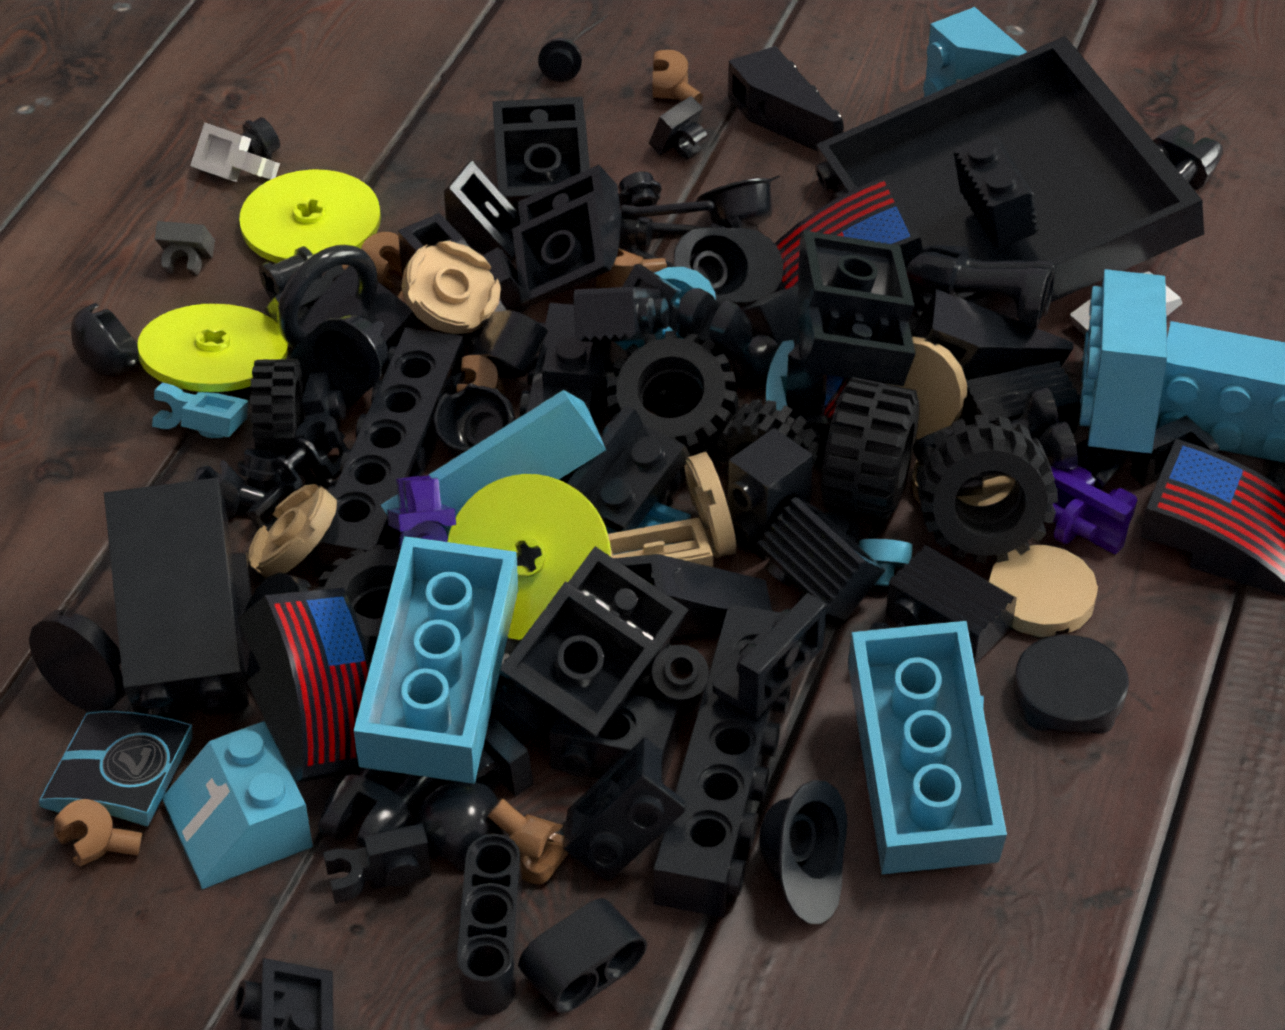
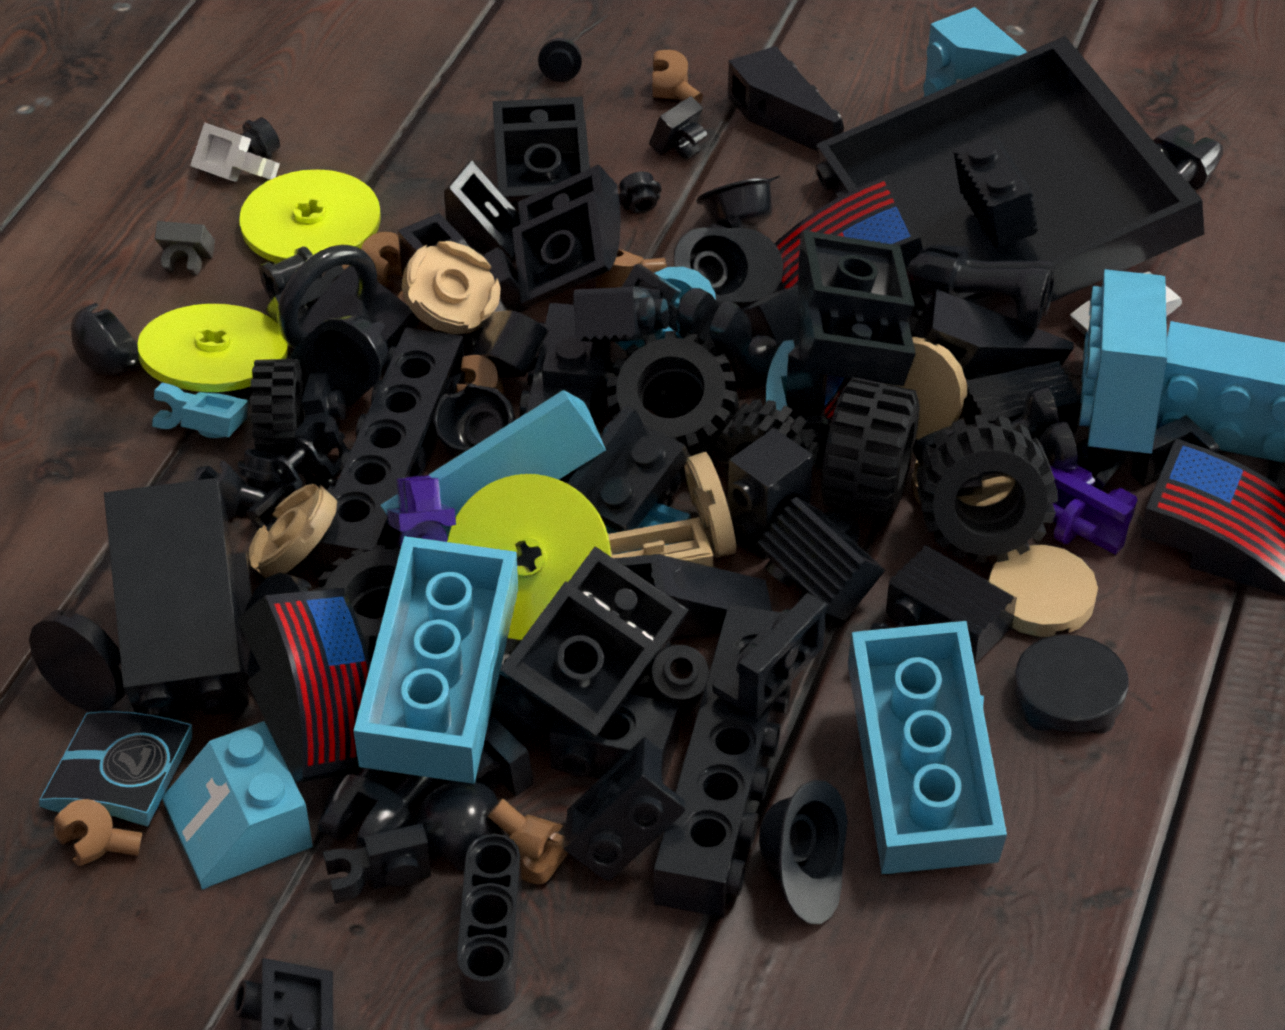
(582, 955): black beam -> none
(638, 229): black plant -> none
(888, 554): medium azure tile -> none

